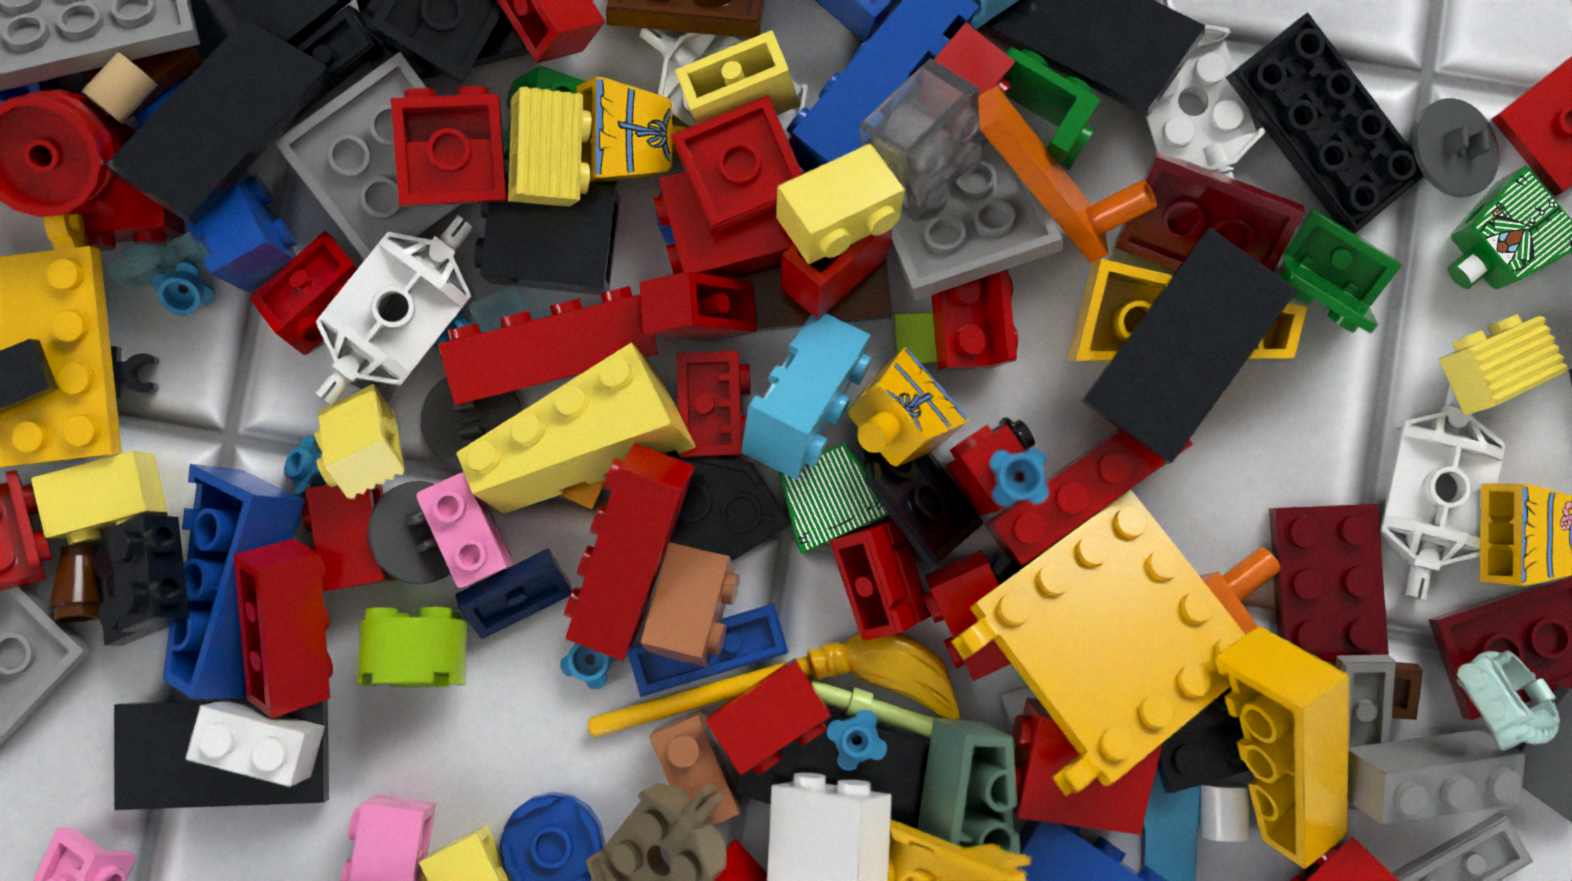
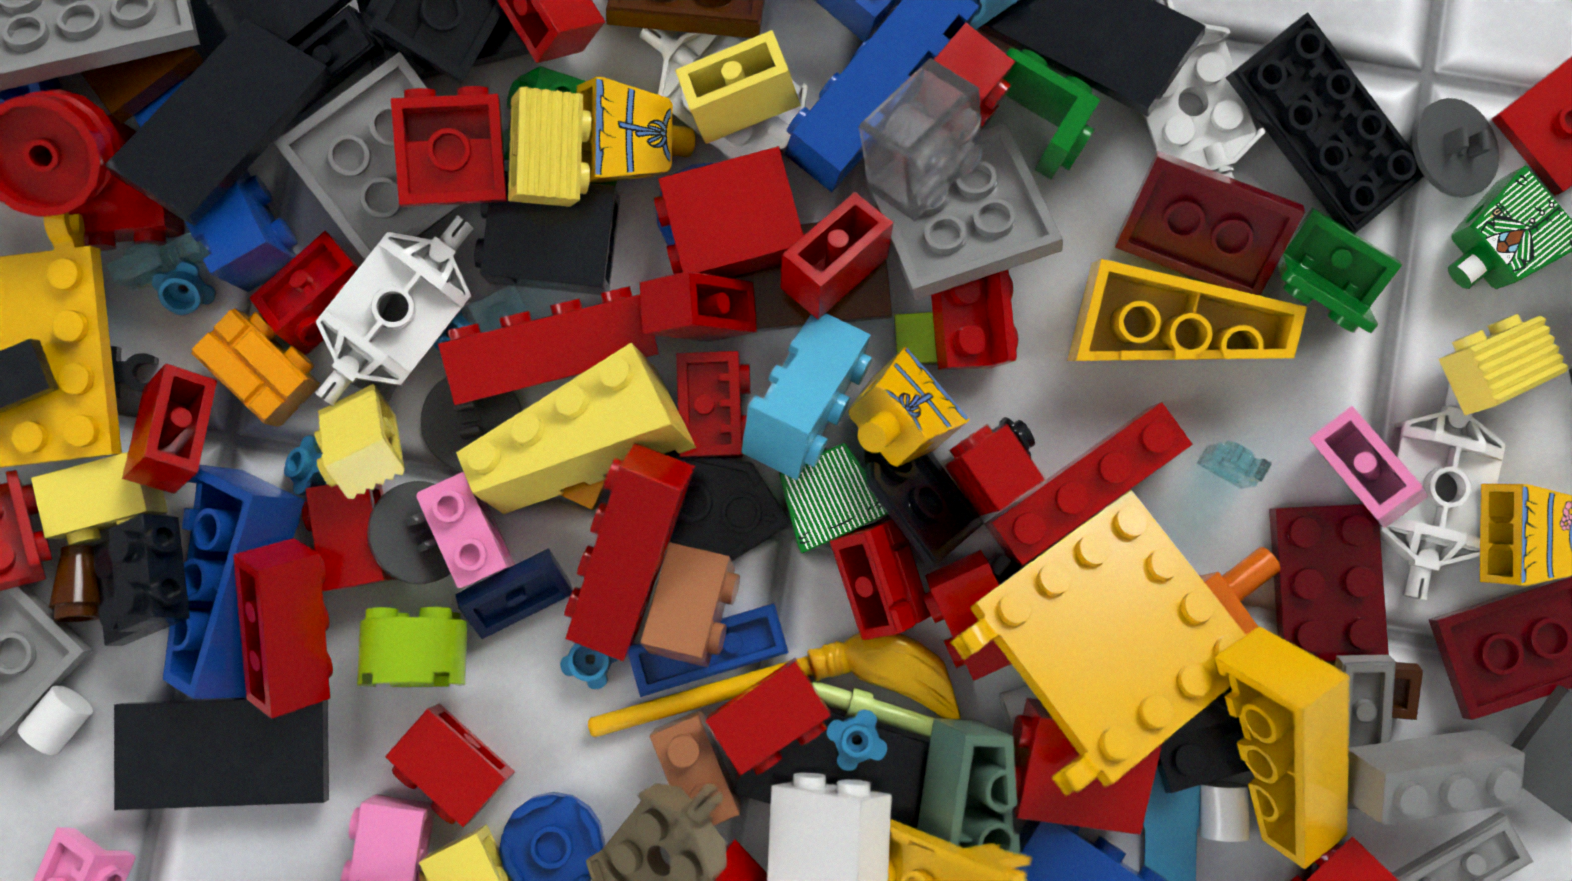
(55, 720): none -> white piece
(120, 87): tan piece -> none
(170, 429): none -> red brick
(254, 744): white brick -> none
(256, 366): none -> light orange brick
(448, 765): none -> red brick
(737, 163): red plate -> none
(839, 204): light yellow brick -> none
(1029, 464): dark azure plate -> none
(1050, 183): orange piece -> none
(1189, 345): black tile -> none
(1234, 464): none -> clear light blue plate
(1368, 467): none -> bright pink brick
(1492, 686): light aqua piece -> none

